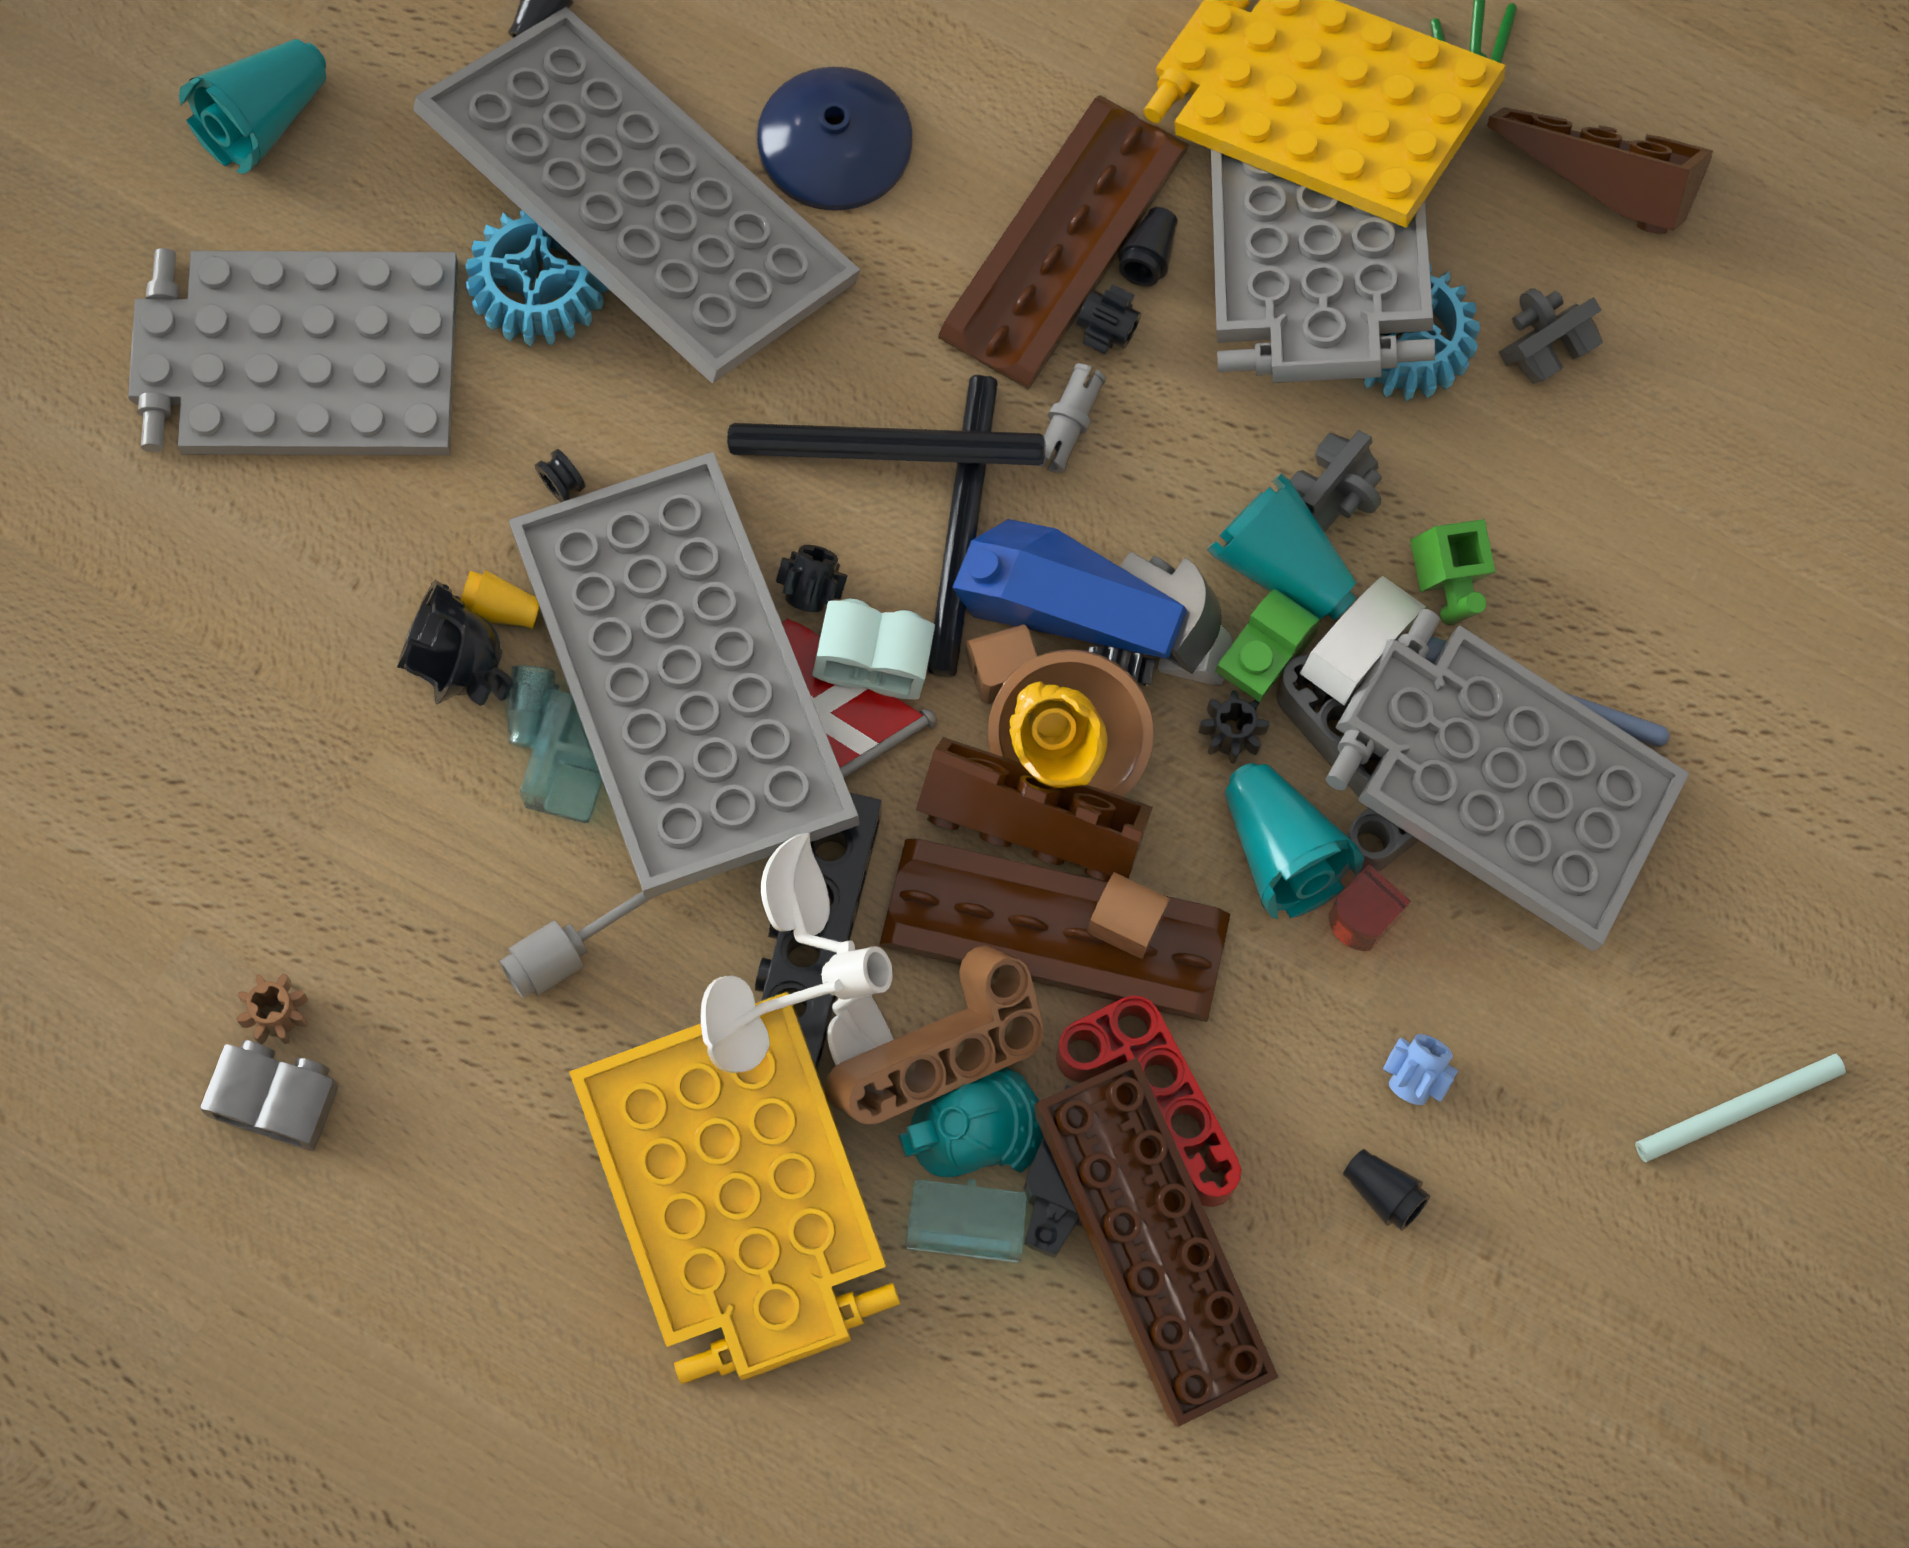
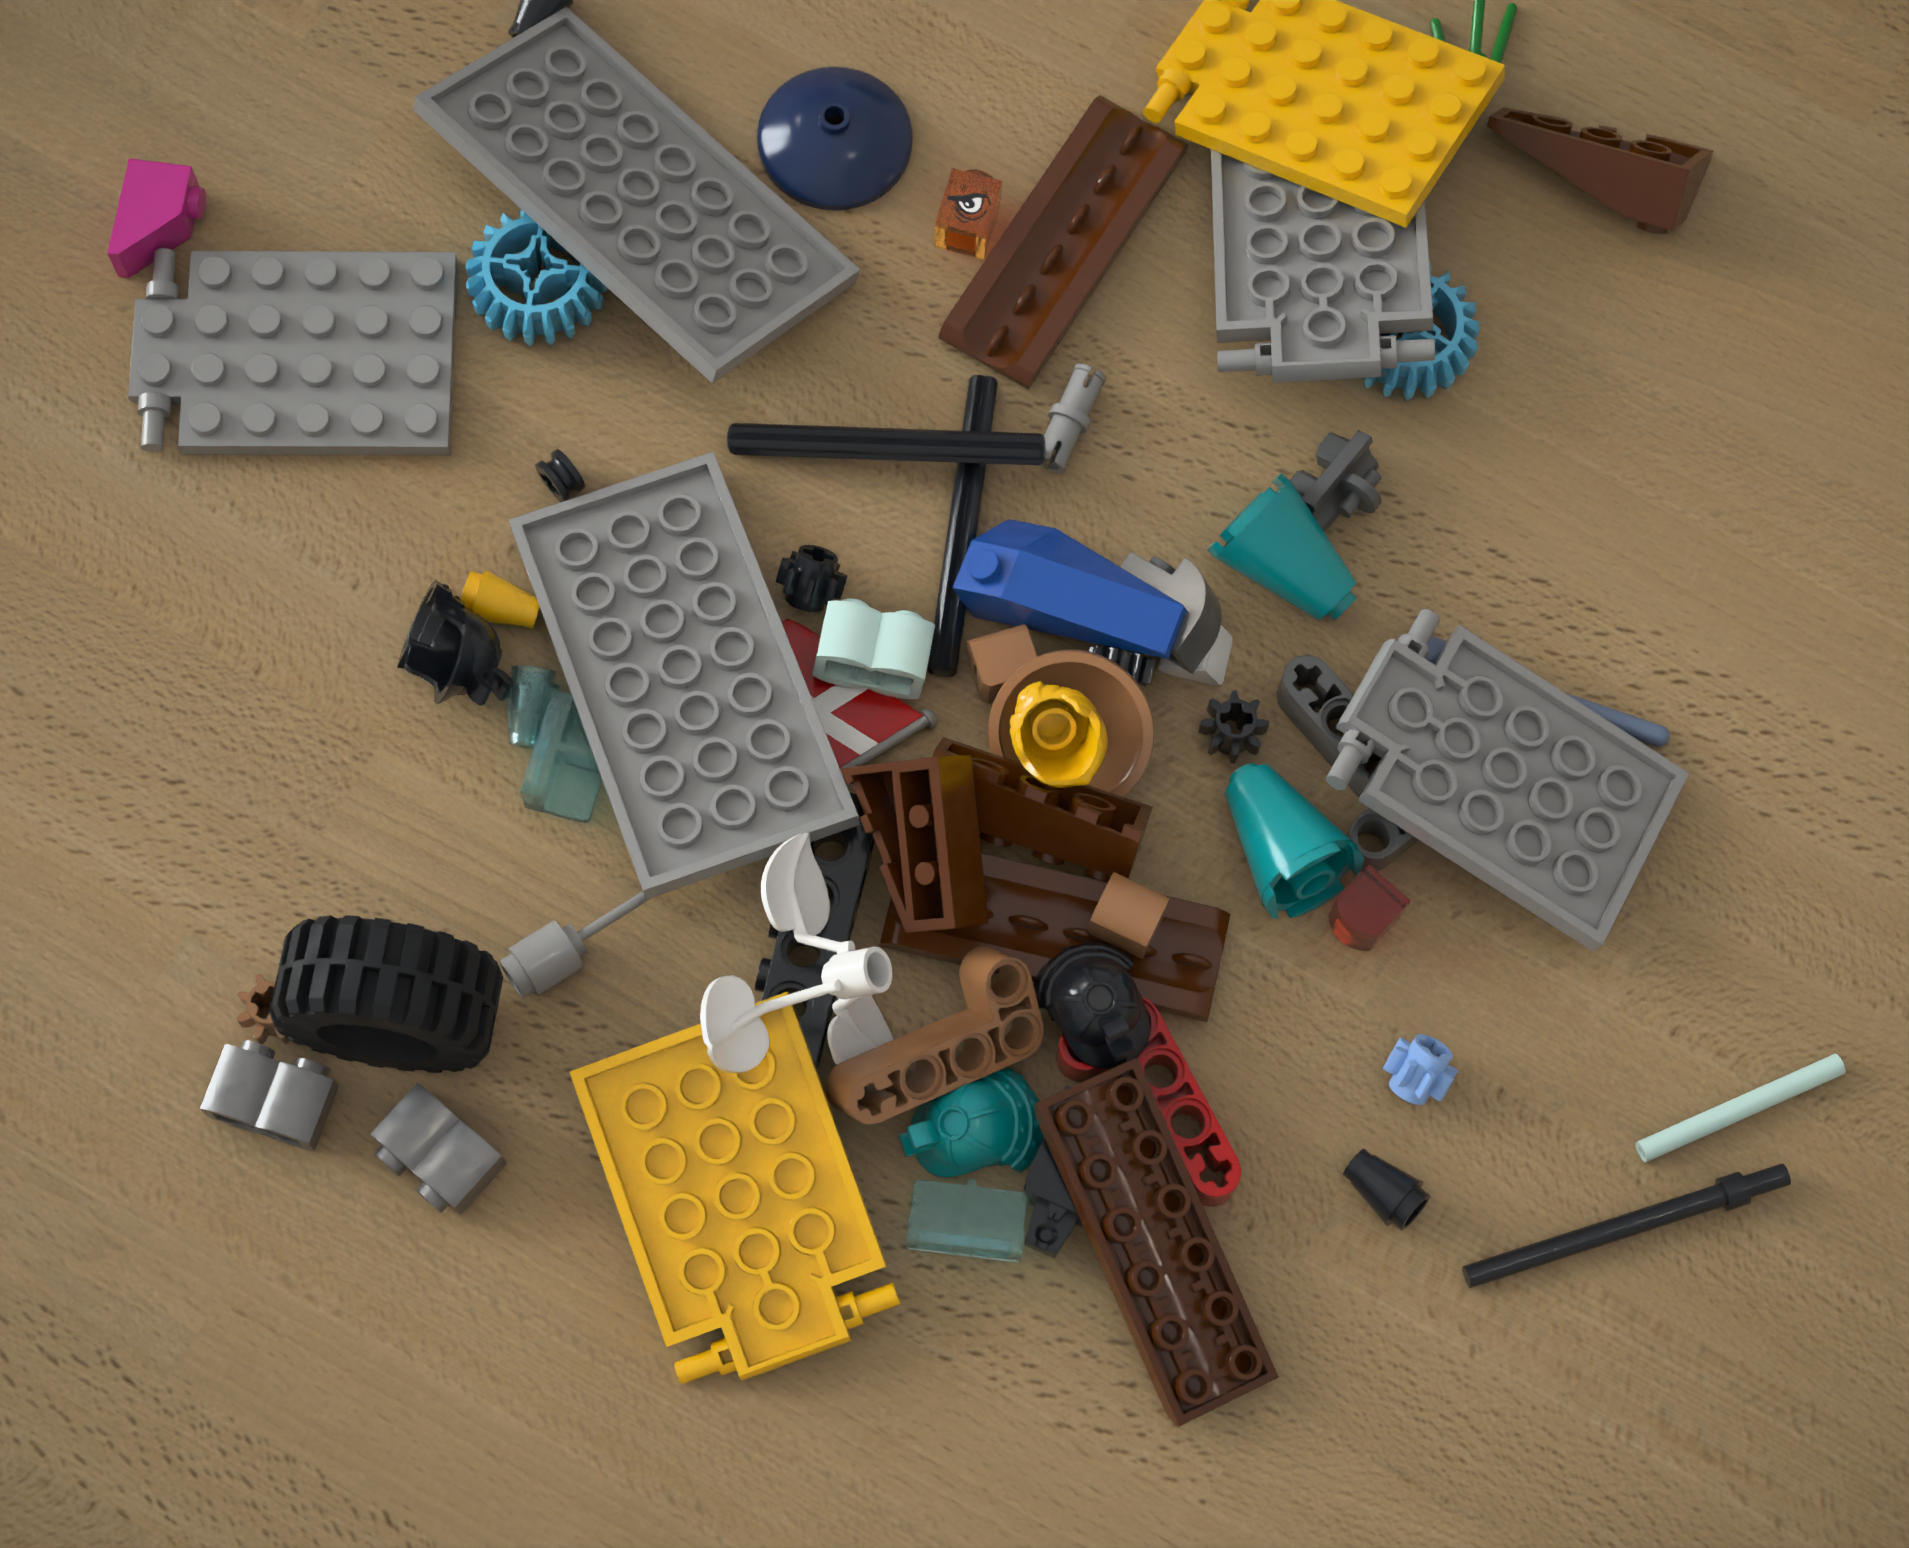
(153, 213): none -> dark pink slope
(252, 101): teal cone -> none
(386, 994): none -> black tyre
(437, 1150): none -> flat silver brick
(926, 837): none -> reddish brown wedge
(968, 212): none -> clear orange brick
(1095, 1003): none -> black helmet
(1108, 319): black gear -> none
(1148, 250): black cone -> none
(1271, 639): bright green brick -> none
(1360, 638): white slope -> none
(1452, 560): bright green brick -> none
(1571, 325): dark grey hips -> none
(1728, 1192): none -> black bar

